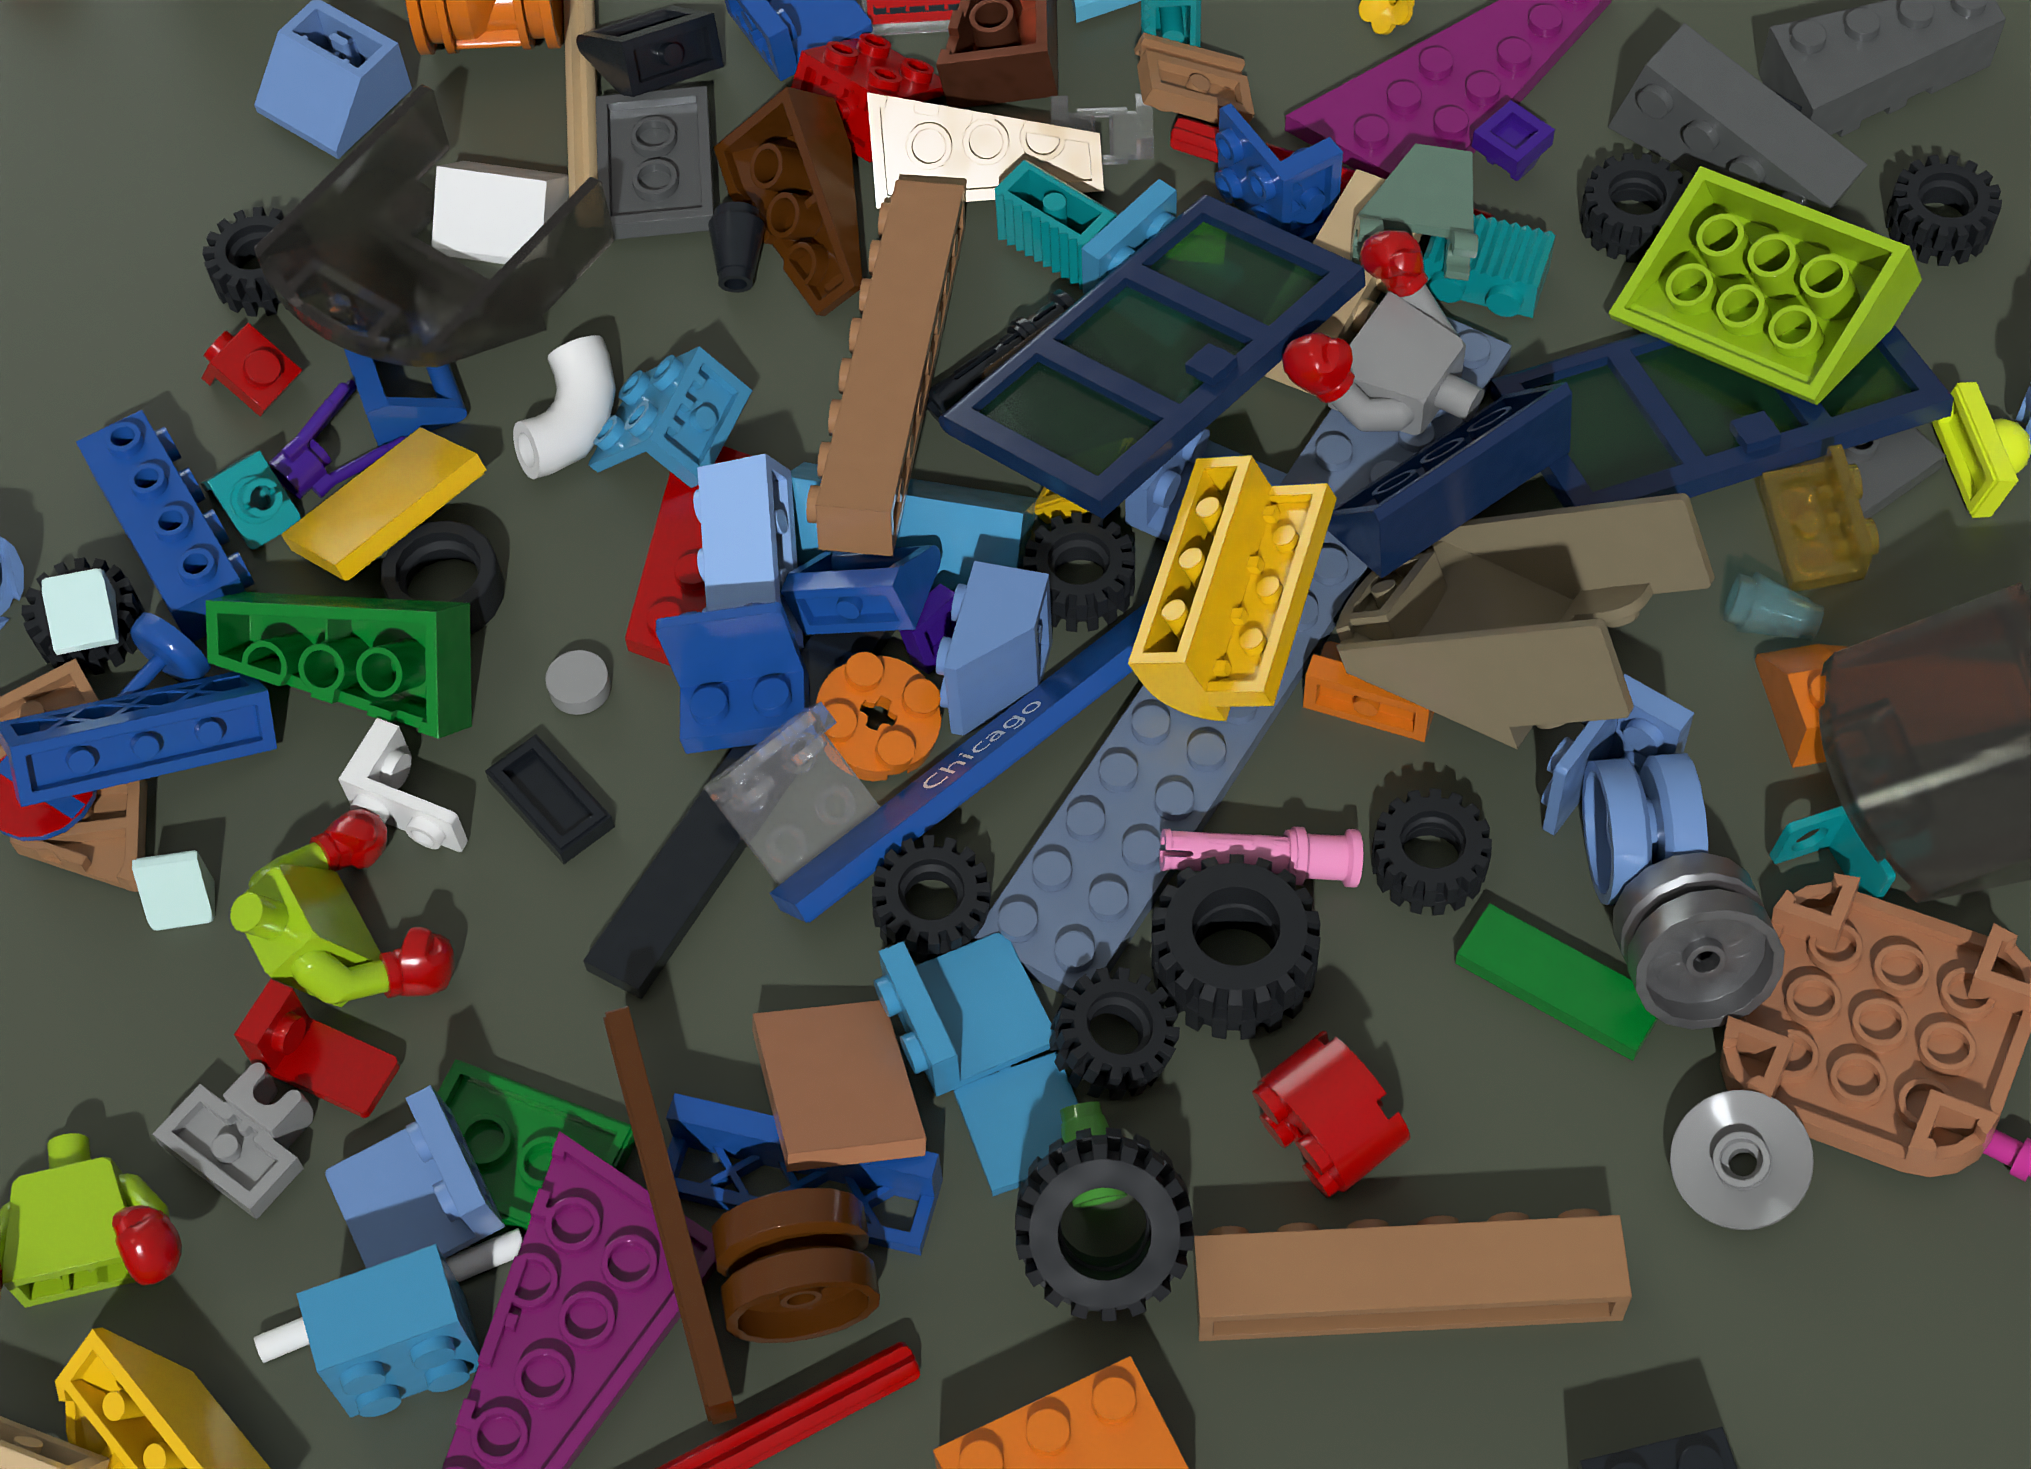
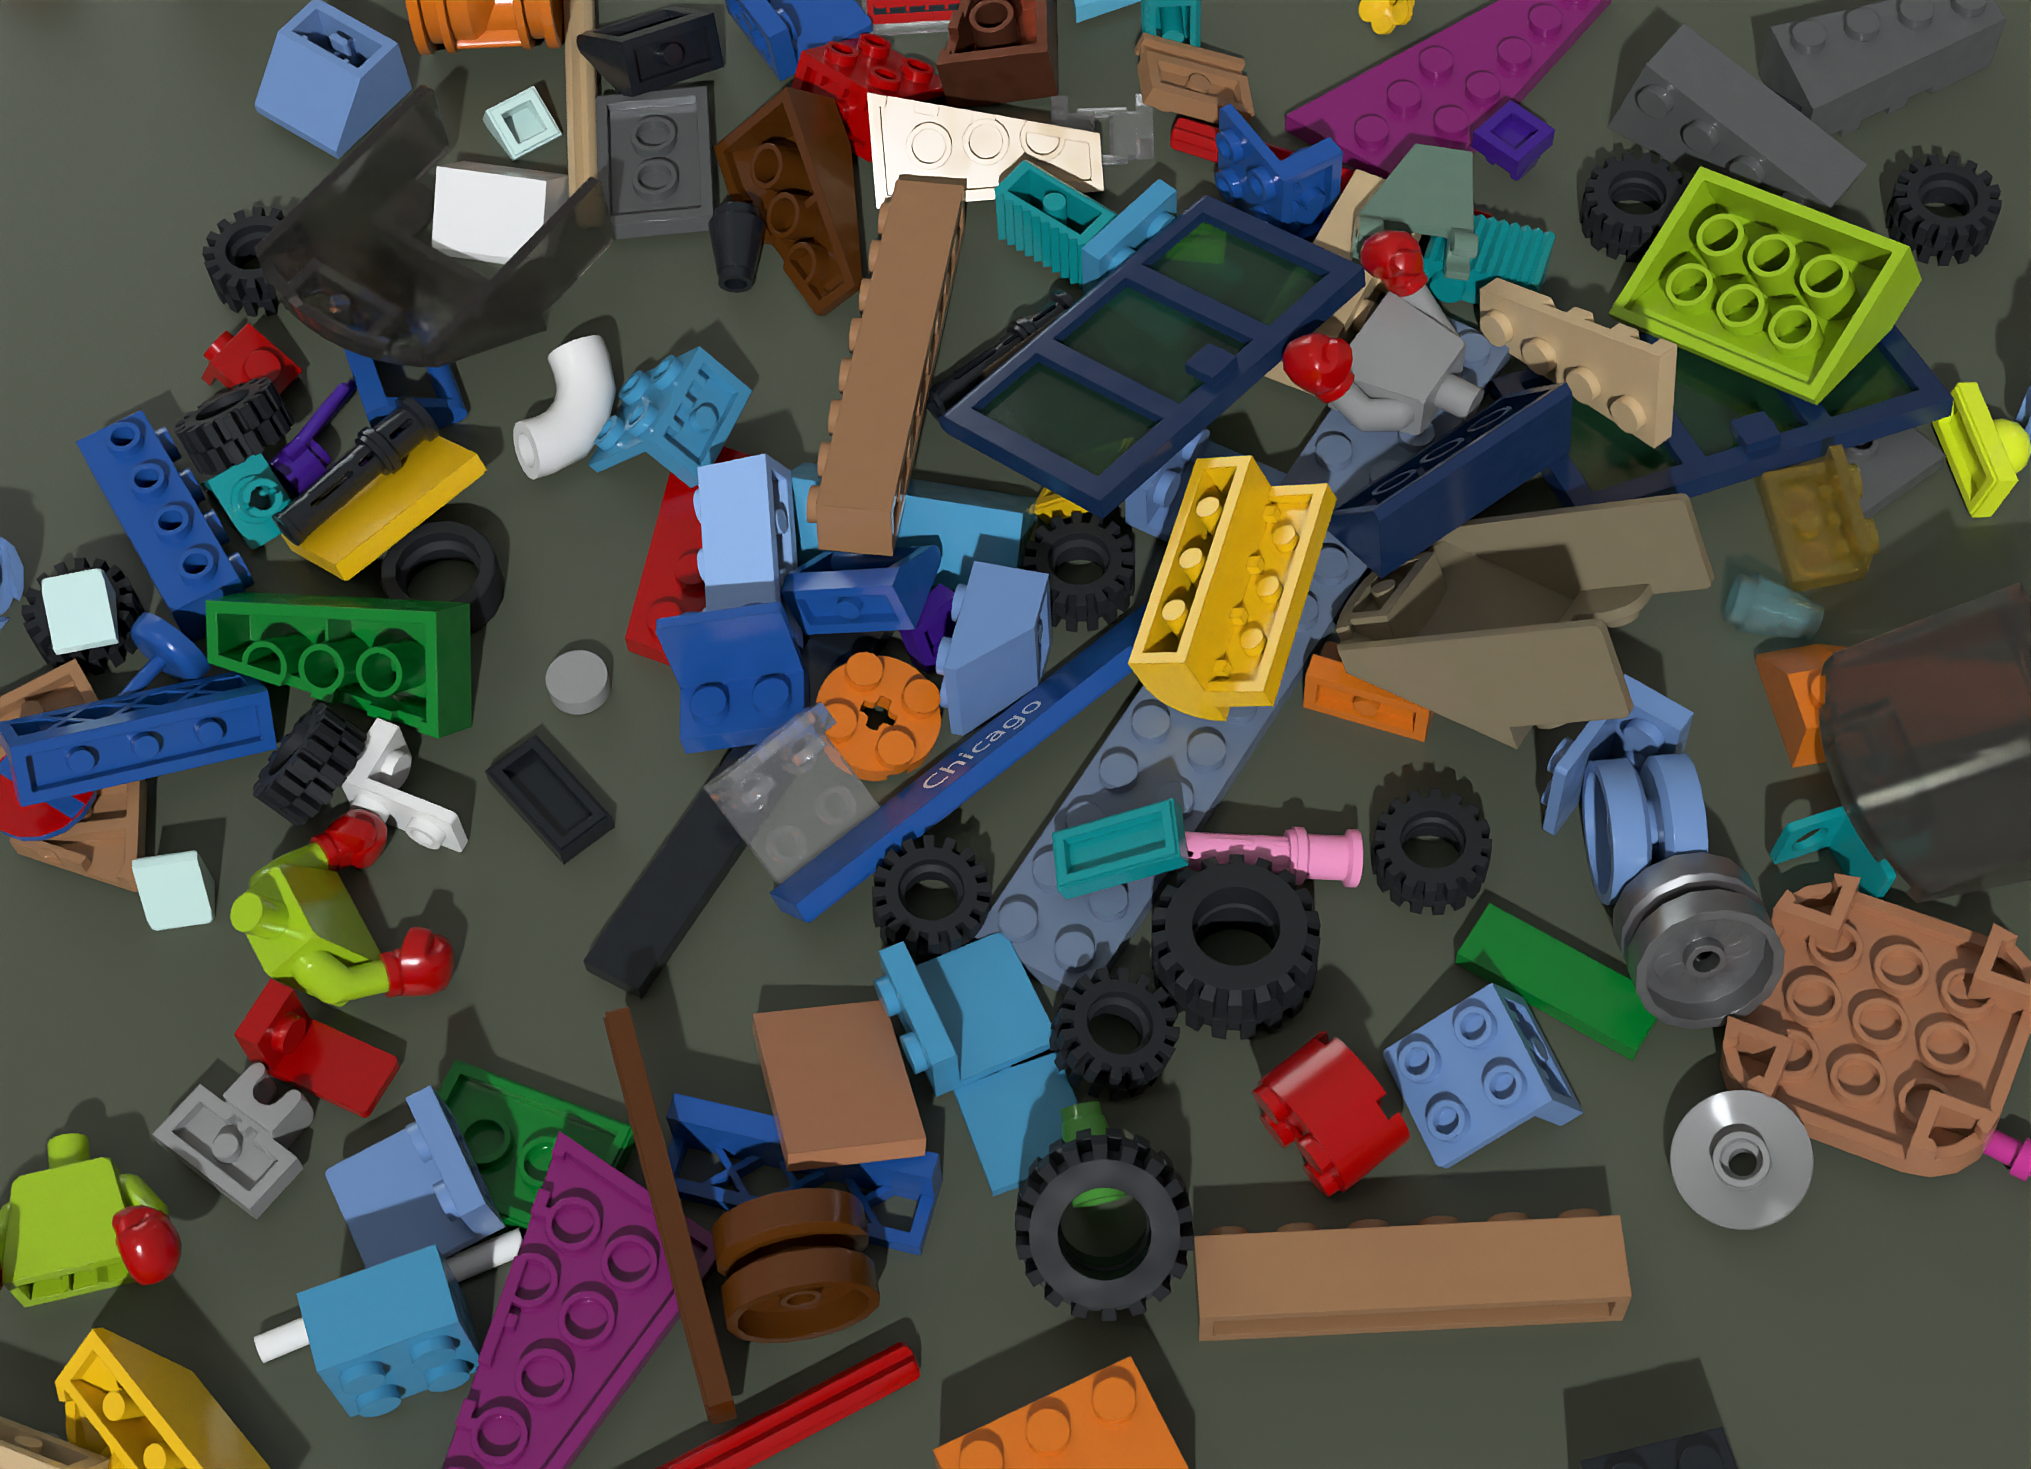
(234, 425): none -> black tyre
(309, 764): none -> black tyre
(383, 457): none -> black pin
(521, 124): none -> light aqua slope
(1119, 848): none -> teal tile
(1479, 1074): none -> medium blue bracket
(1602, 365): none -> tan wing

